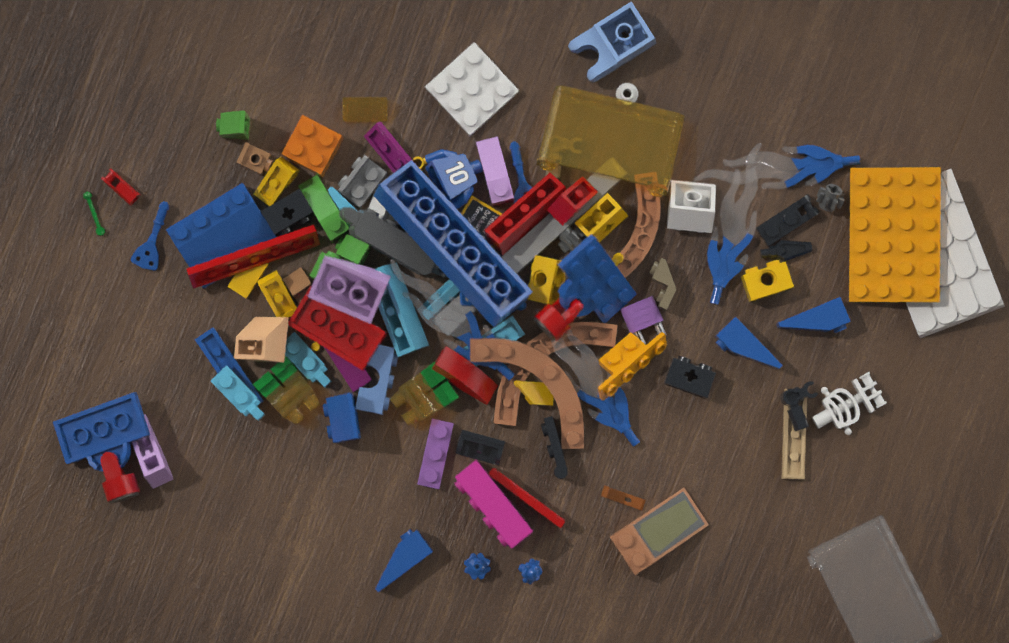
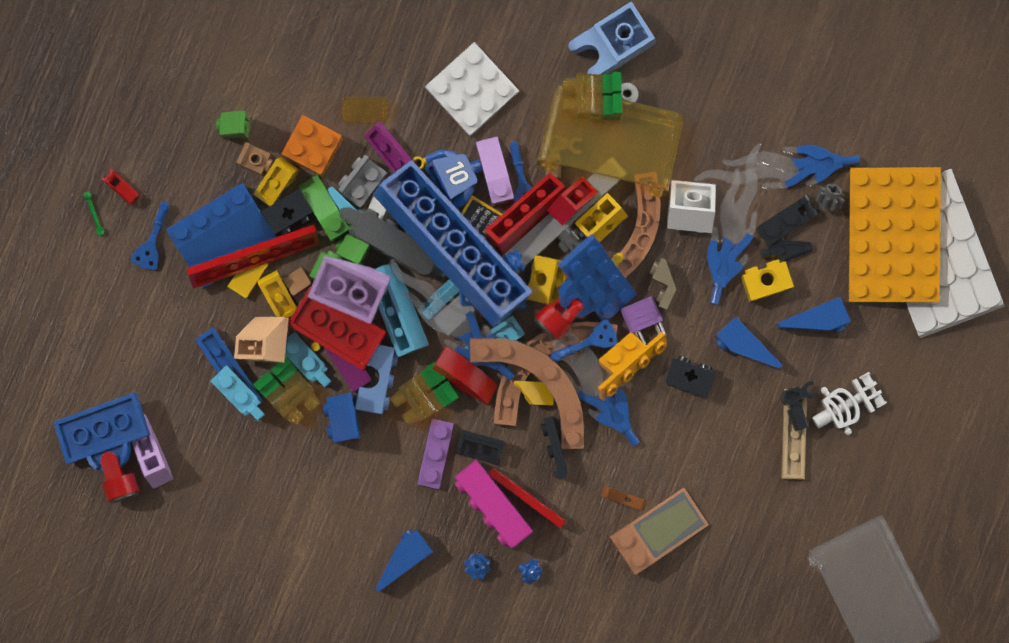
(513, 259): none -> blue plant
(592, 340): none -> blue piece
(594, 96): none -> clear yellow hips

